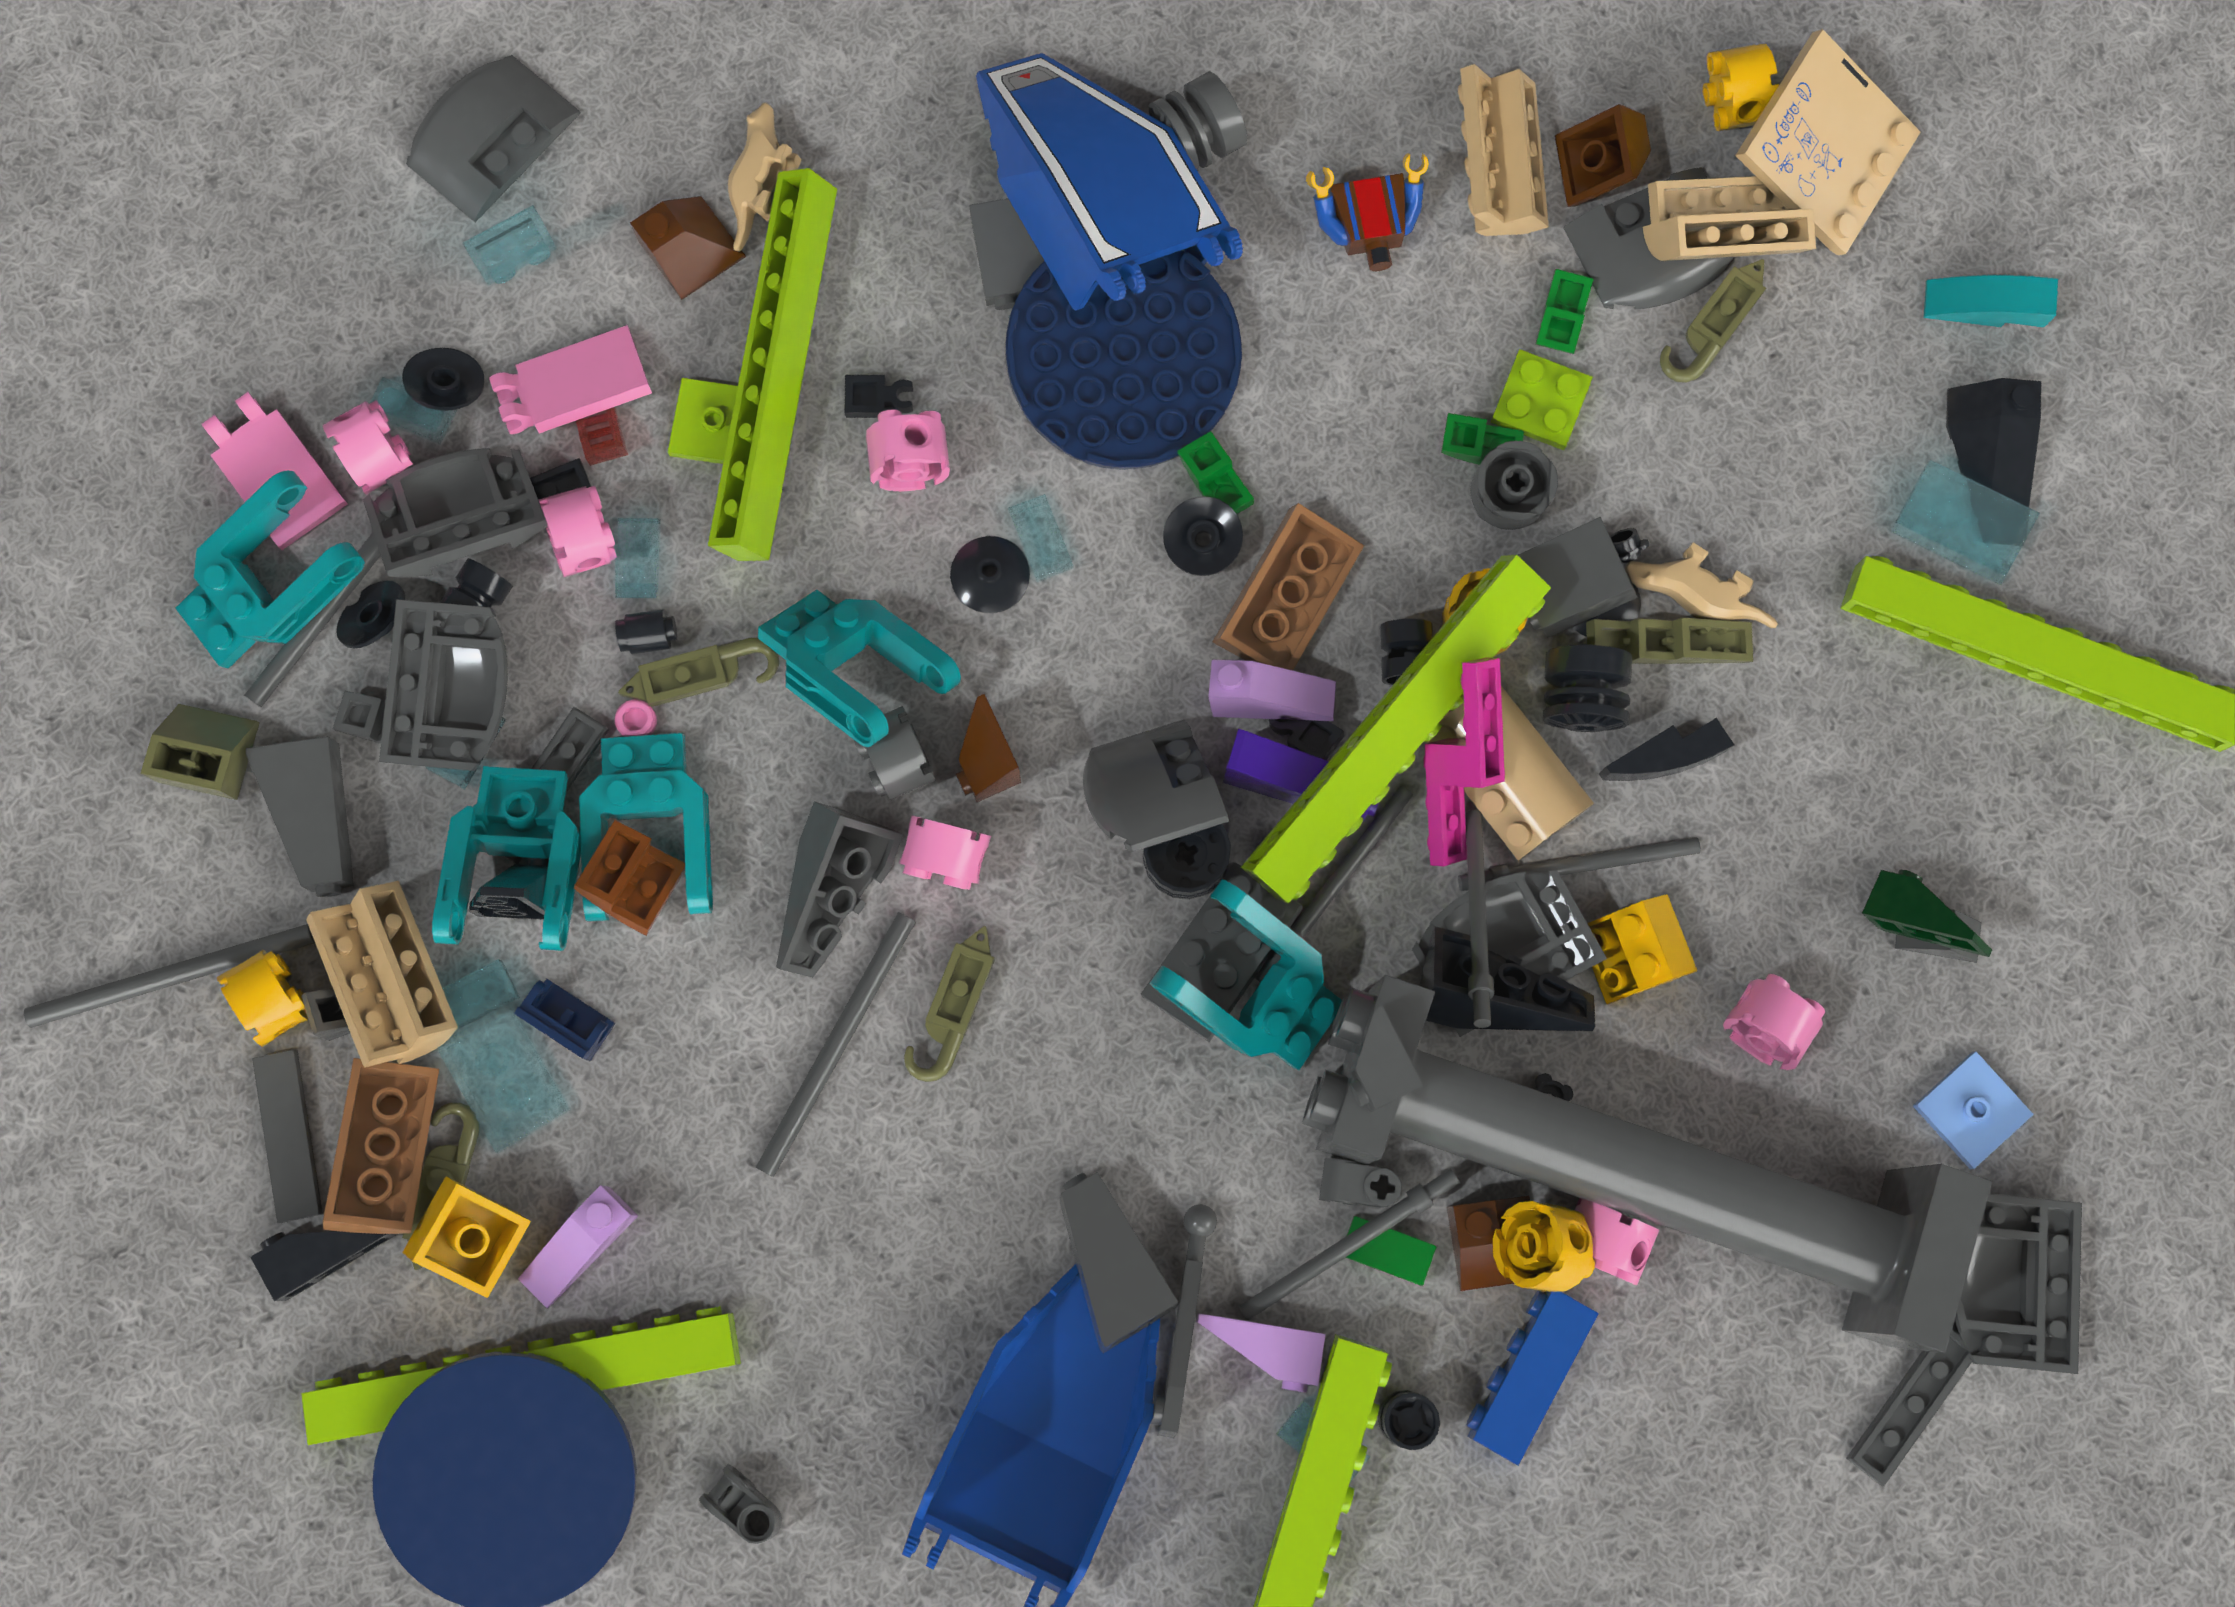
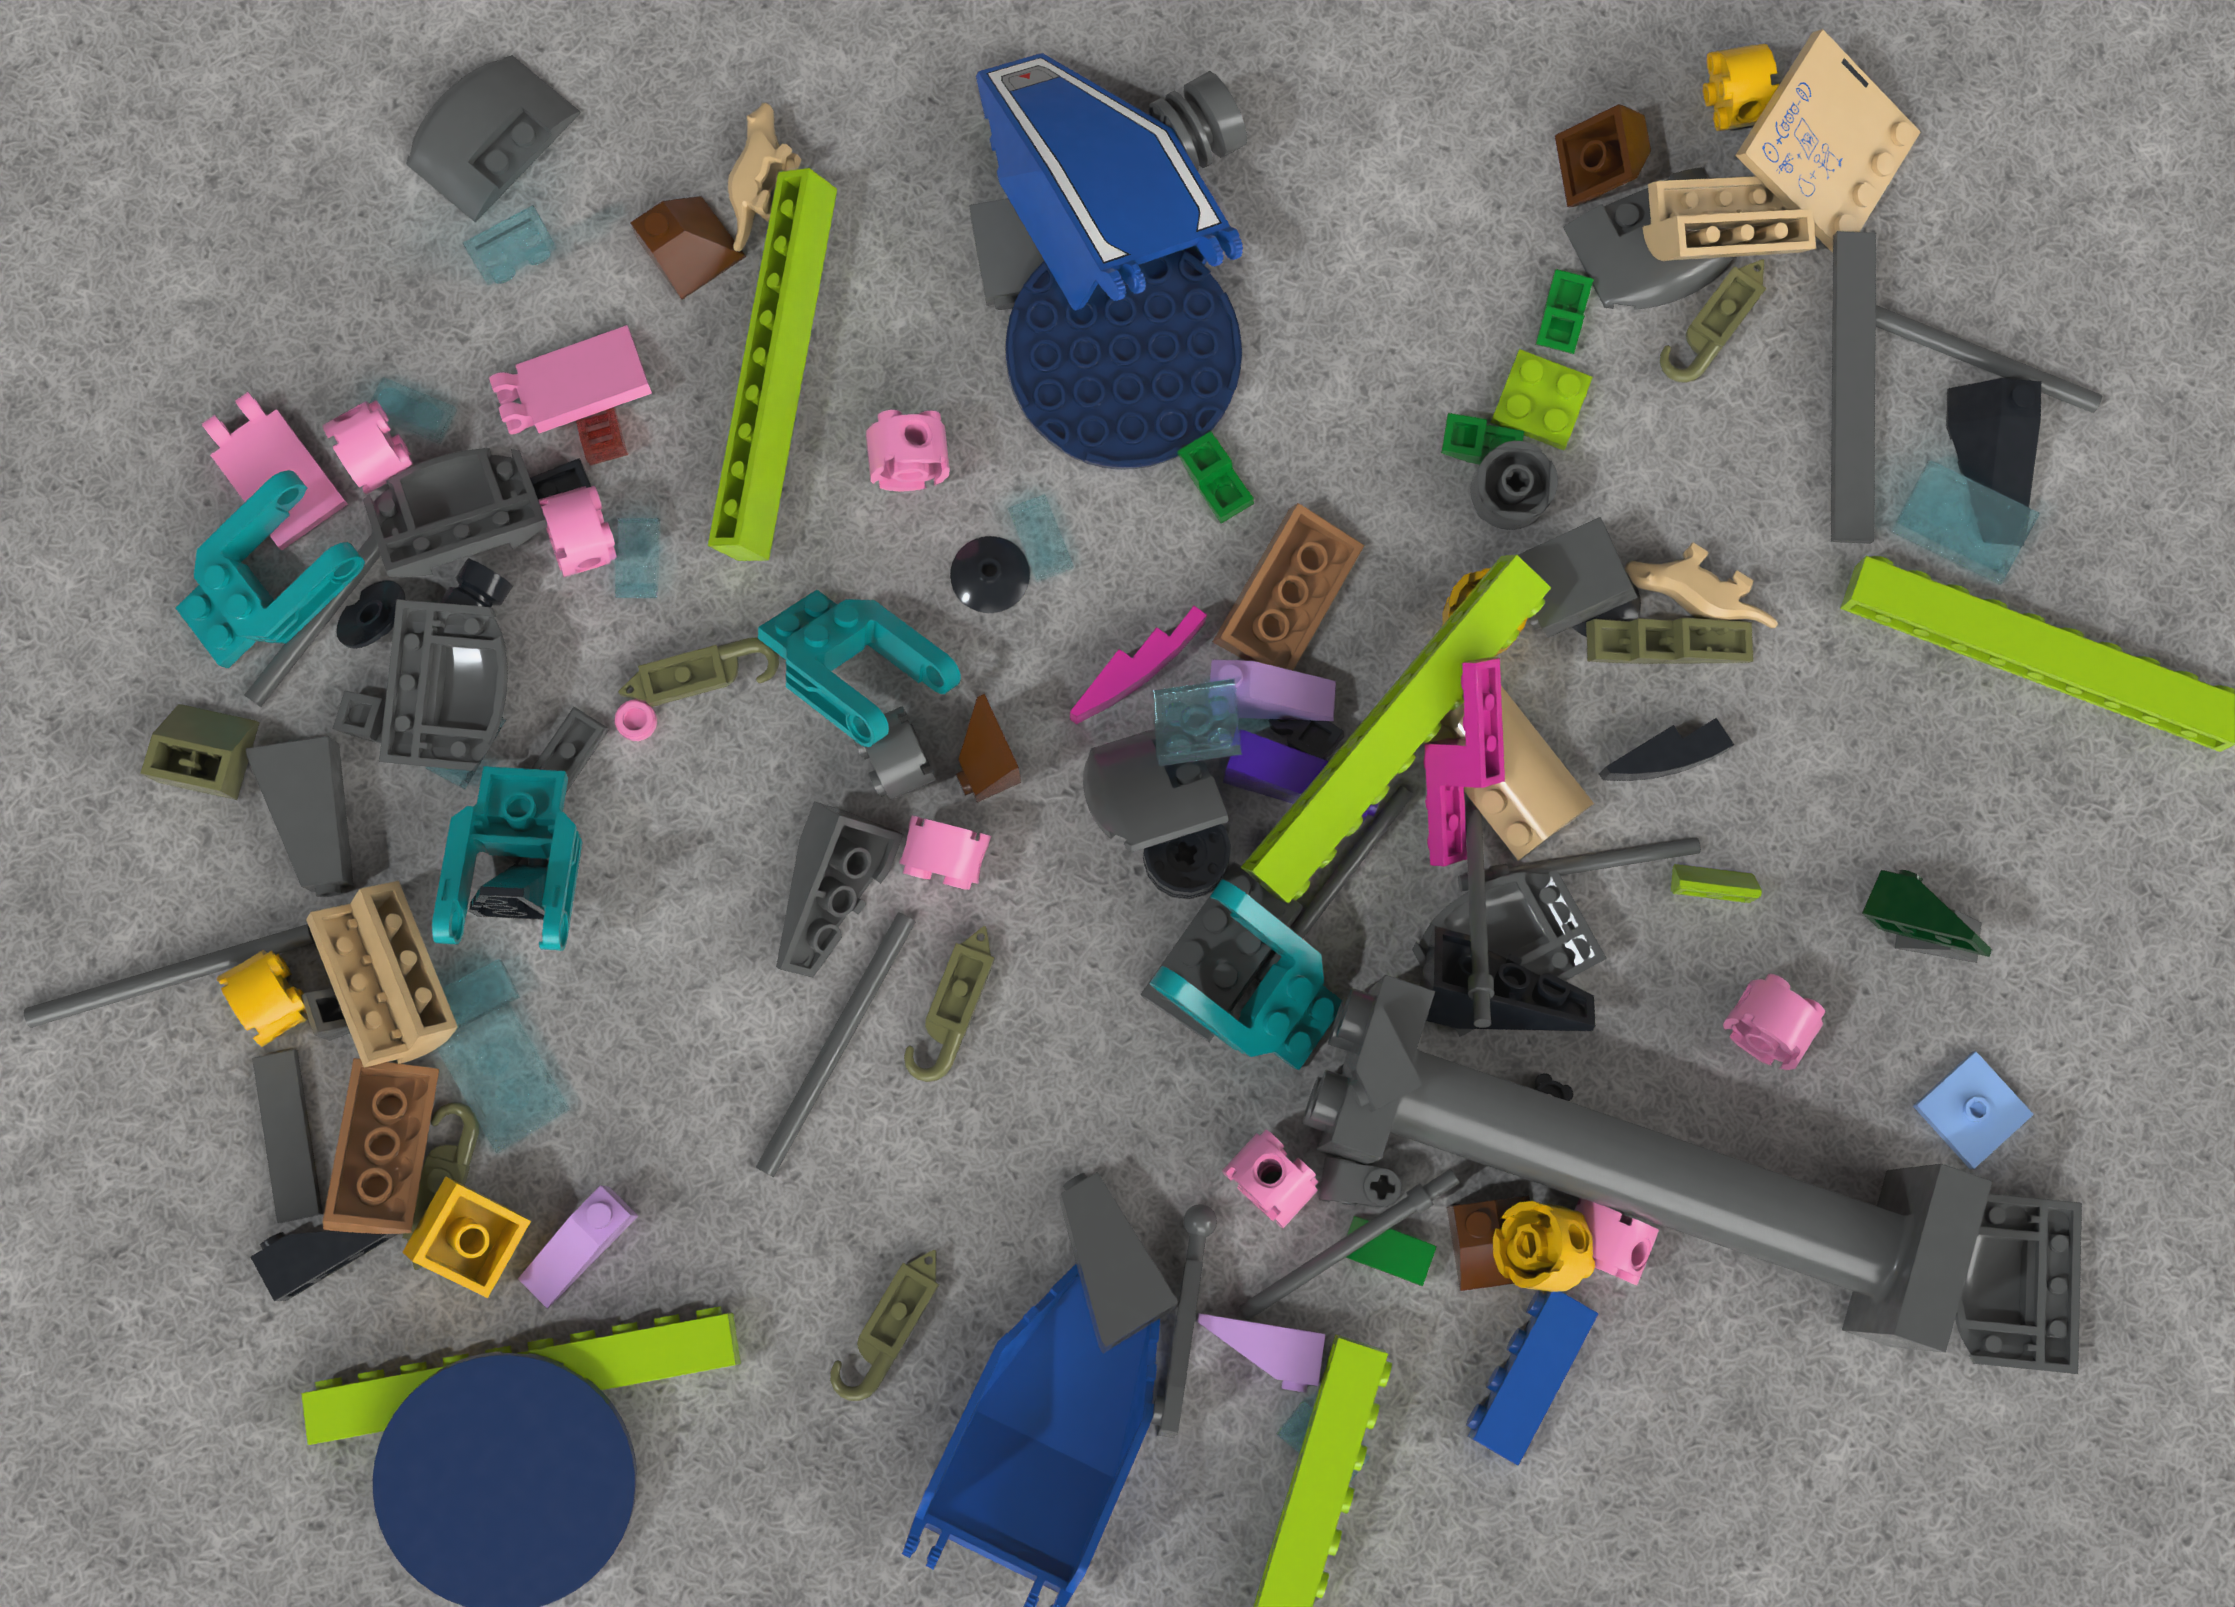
(443, 379): black dish -> none
(565, 1019): dark blue hinge -> none
(629, 877): dark orange slope -> none
(643, 781): teal plate -> none
(645, 631): black brick -> none
(702, 420): lime plate -> none
(740, 1505): dark grey piece -> none
(869, 396): black plate -> none
(890, 1325): none -> olive plate
(1127, 674): none -> dark pink slope
(1197, 722): none -> clear light blue plate
(1201, 516): black dish -> none
(1276, 1200): none -> bright pink brick
(1370, 212): torso -> none
(1403, 642): black wheel -> none
(1409, 1420): black wheel -> none
(1503, 152): tan brick -> none
(1587, 685): black wheel -> none
(1628, 544): black plate -> none
(1641, 949): yellow slope -> none
(1714, 884): none -> lime slope
(1853, 387): none -> dark grey tile
(1909, 1410): dark grey tile -> none
(1985, 359): none -> dark grey piece
(1992, 300): teal slope -> none

